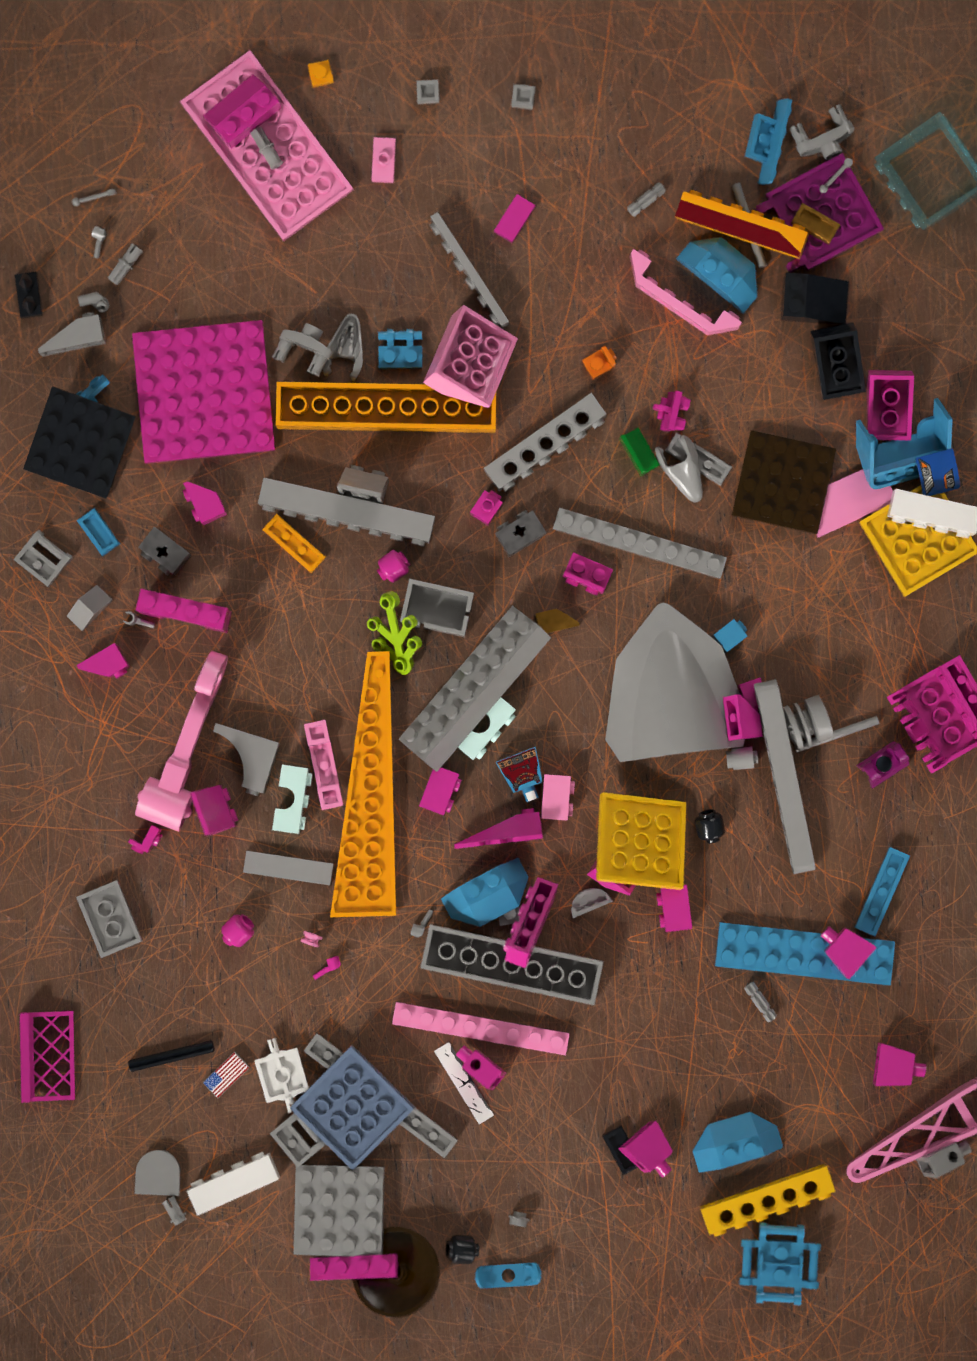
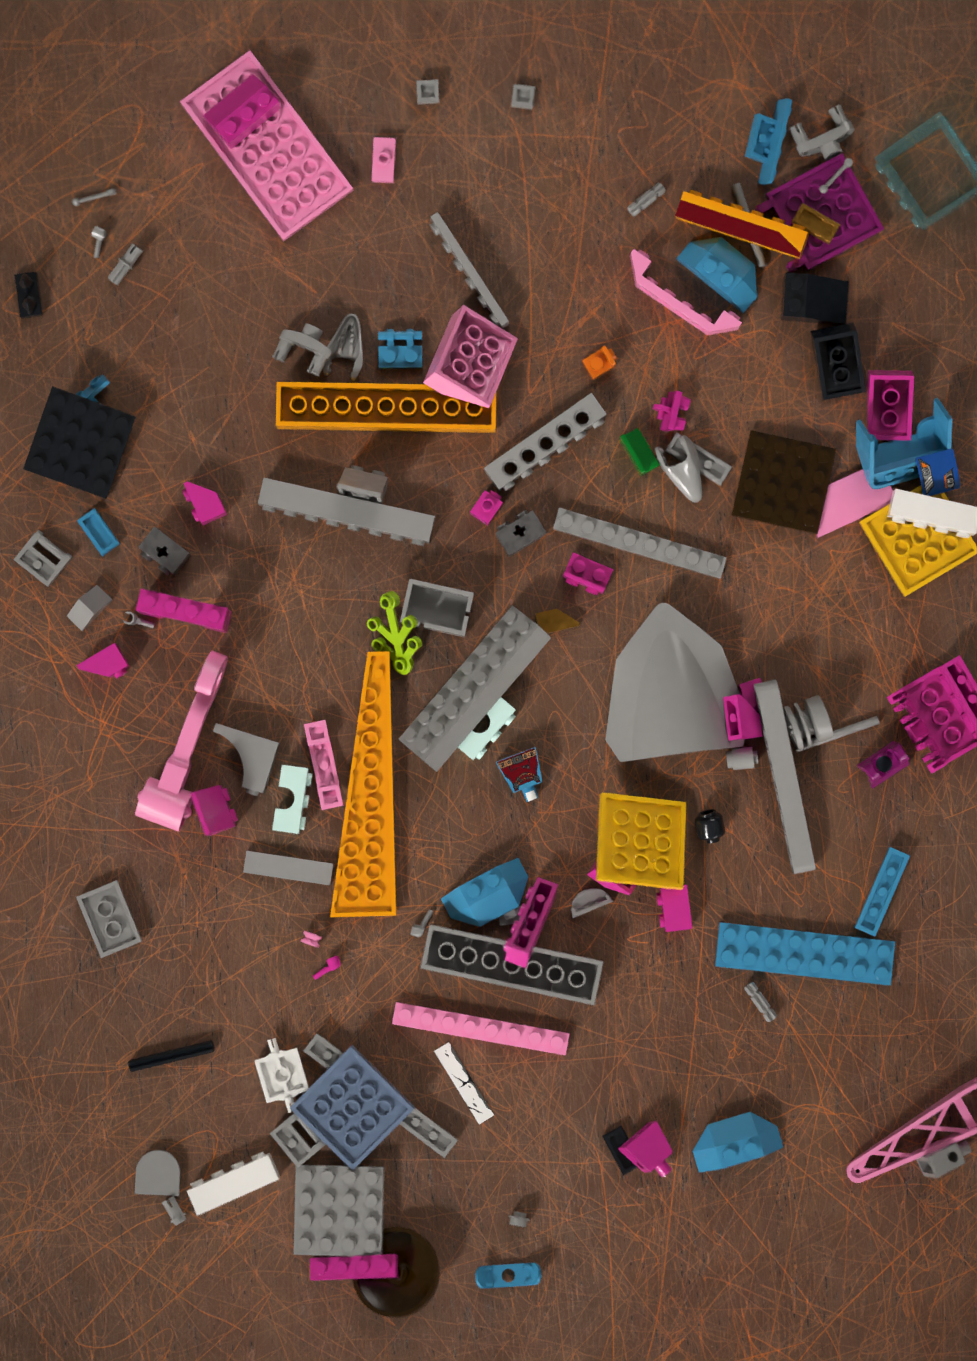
(27, 1056): dark pink fence -> none
(79, 334): light grey slope -> none
(94, 299): light grey arm -> none
(152, 838): dark pink bracket -> none
(203, 391): dark pink plate -> none
(226, 1074): tile -> none
(237, 930): dark pink head -> none
(266, 148): light grey axle -> none
(294, 543): light orange tile -> none
(320, 73): light orange plate -> none
(393, 566): dark pink head -> none
(439, 791): dark pink brick -> none
(462, 1249): black head -> none
(488, 1074): dark pink torso -> none
(514, 218): dark pink tile -> none
(517, 828): dark pink wedge -> none
(556, 797): bright pink brick -> none
(712, 1211): yellow brick -> none
(730, 635): dark azure brick -> none
(779, 1263): dark azure brick -> none
(846, 950): dark pink torso -> none
(895, 1066): dark pink torso -> none

